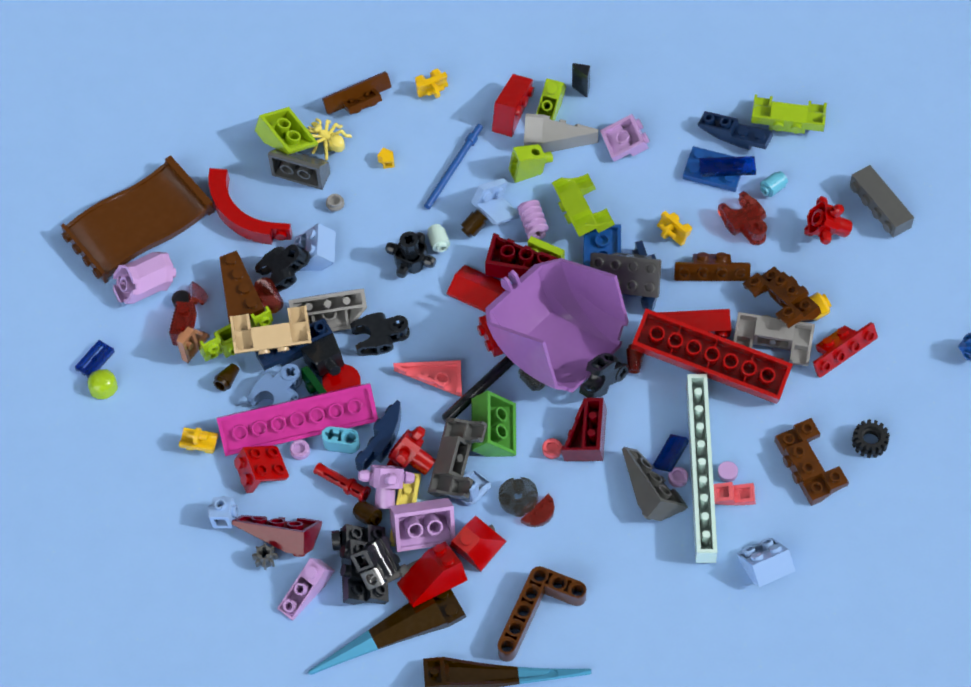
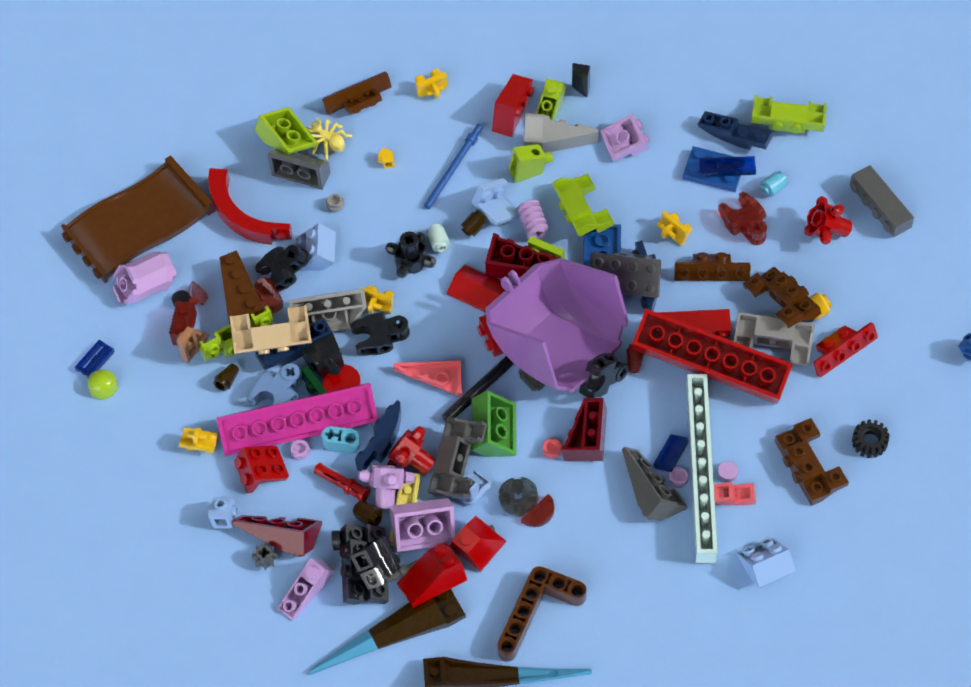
(378, 300): none -> yellow hips

